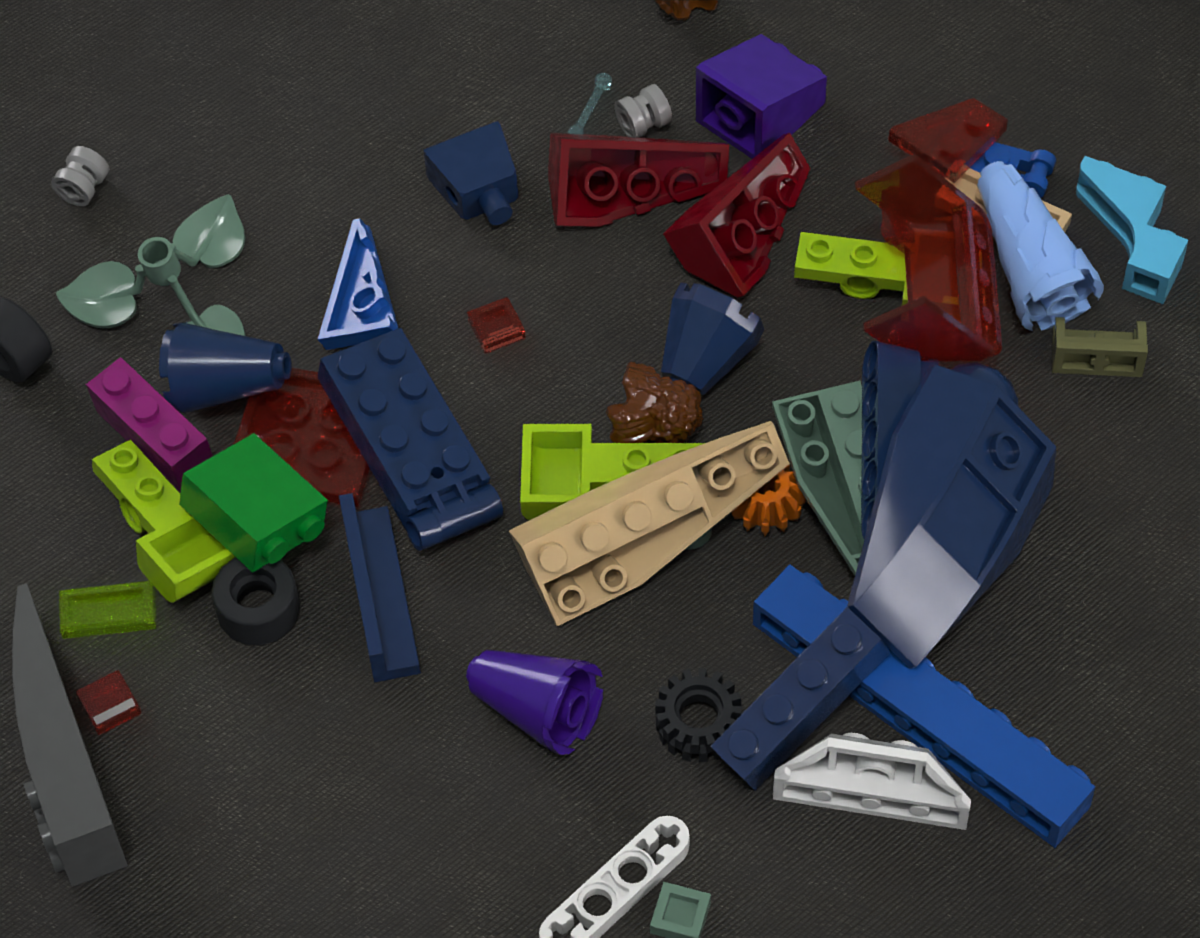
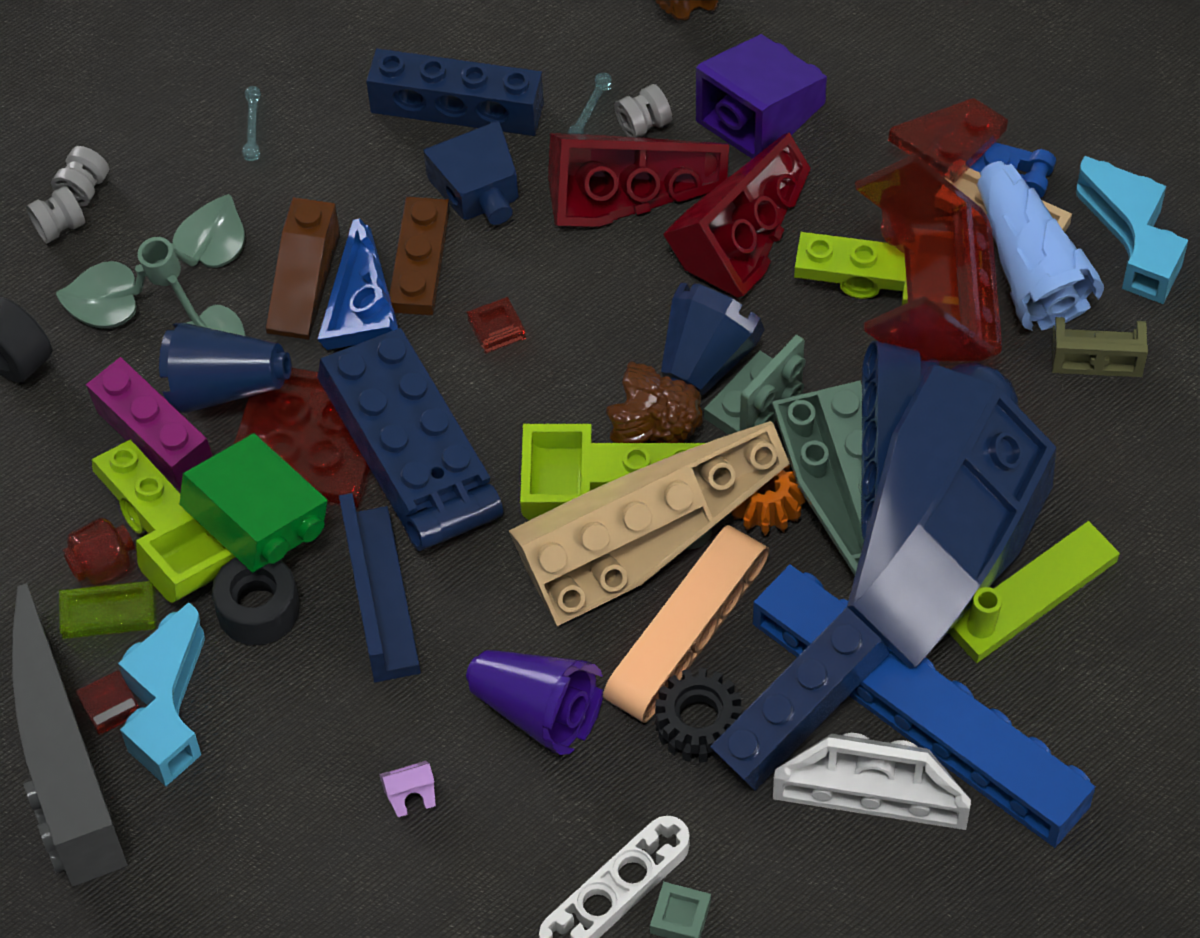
(55, 214): none -> light grey wheel
(98, 551): none -> clear red head
(159, 675): none -> medium azure arch
(251, 149): none -> clear light blue hinge
(302, 267): none -> reddish brown slope
(407, 780): none -> lavender tile
(419, 255): none -> reddish brown plate
(455, 91): none -> dark blue brick
(686, 622): none -> light nougat beam
(749, 395): none -> sand green bracket
(1033, 591): none -> lime piece

